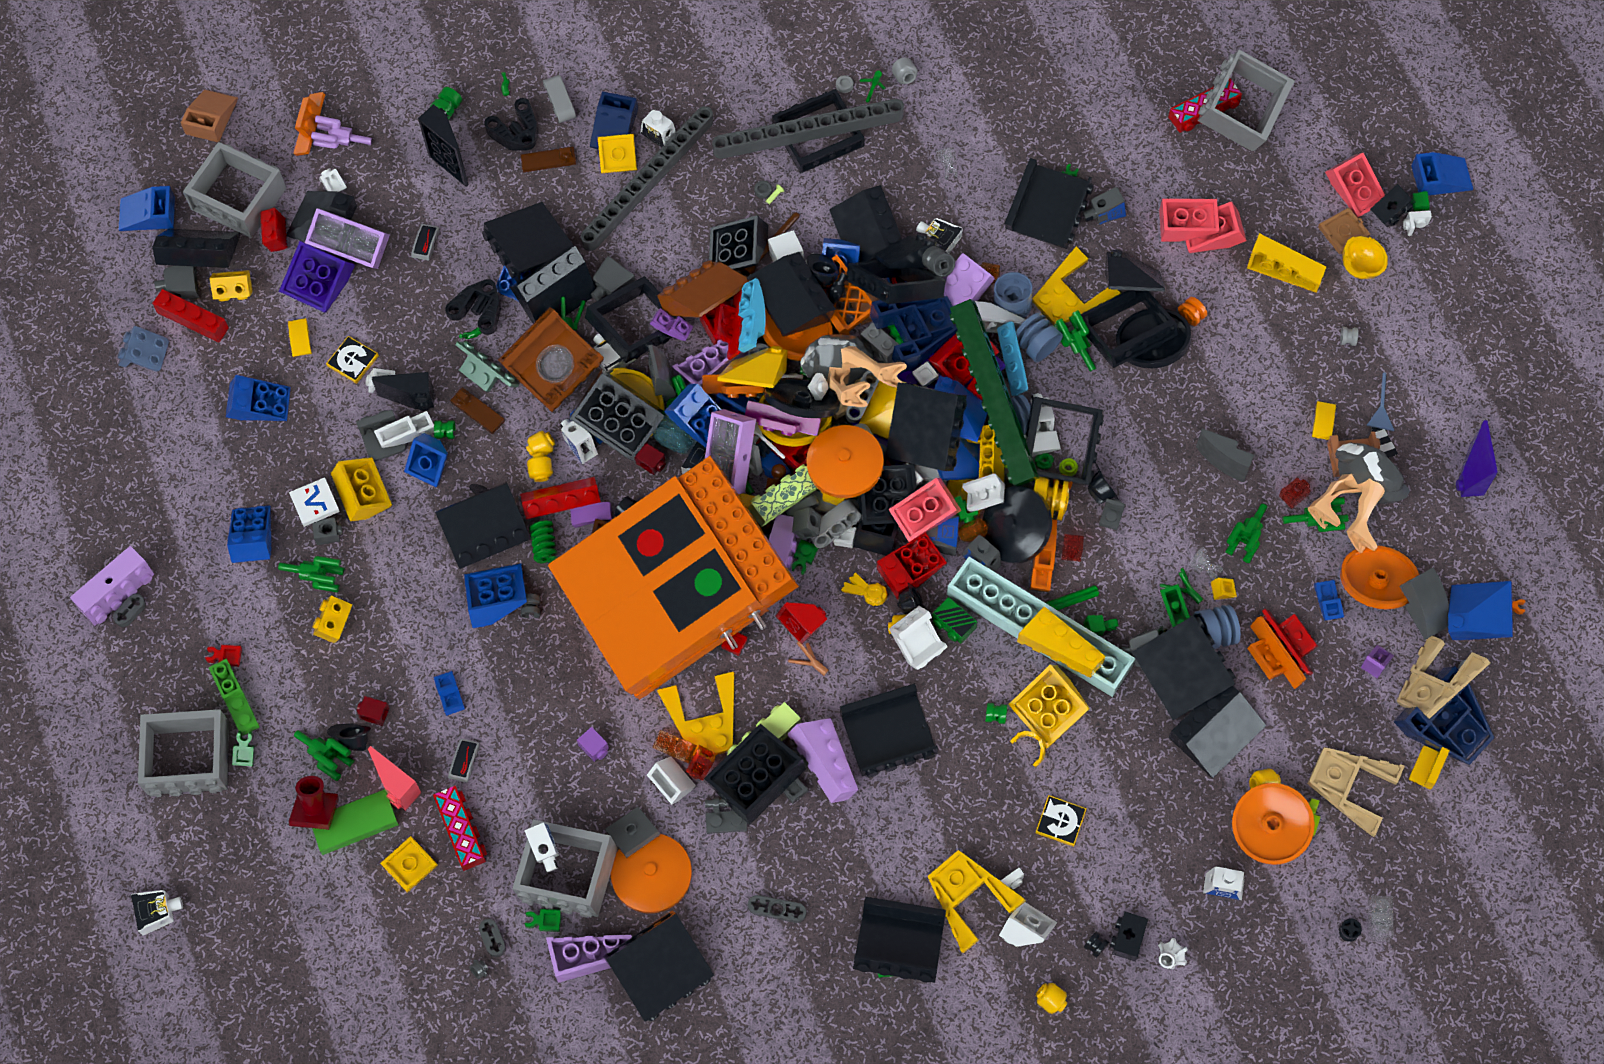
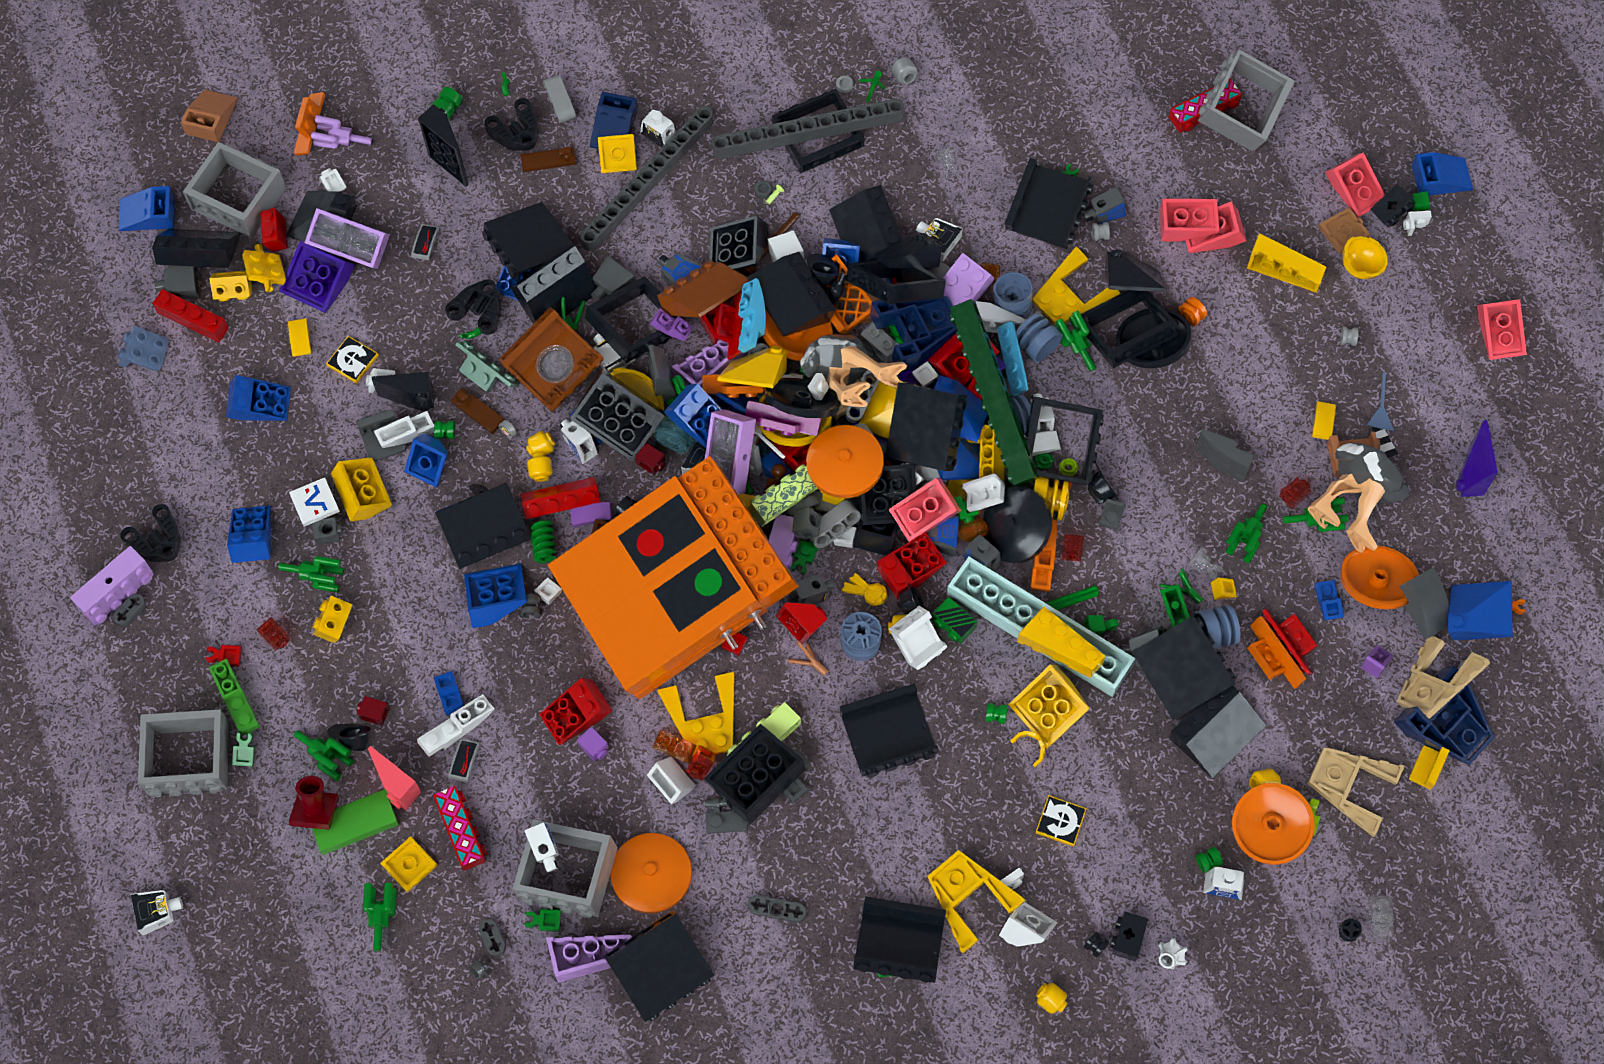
(144, 549): none -> black connector
(264, 267): none -> yellow plate
(267, 629): none -> clear red brick
(379, 910): none -> green plant
(456, 726): none -> white slope
(508, 429): none -> light grey tile
(548, 591): none -> white plate
(575, 710): none -> red slope
(632, 832): dark grey plate -> none
(676, 267): none -> torso
(811, 590): none -> dark grey torso
(825, 757): lavender wedge -> none
(861, 646): none -> sand blue wheel
(938, 261): dark grey wheel -> none
(1100, 231): none -> light grey wheel
(1209, 859): none -> green wheel
(1502, 329): none -> coral slope

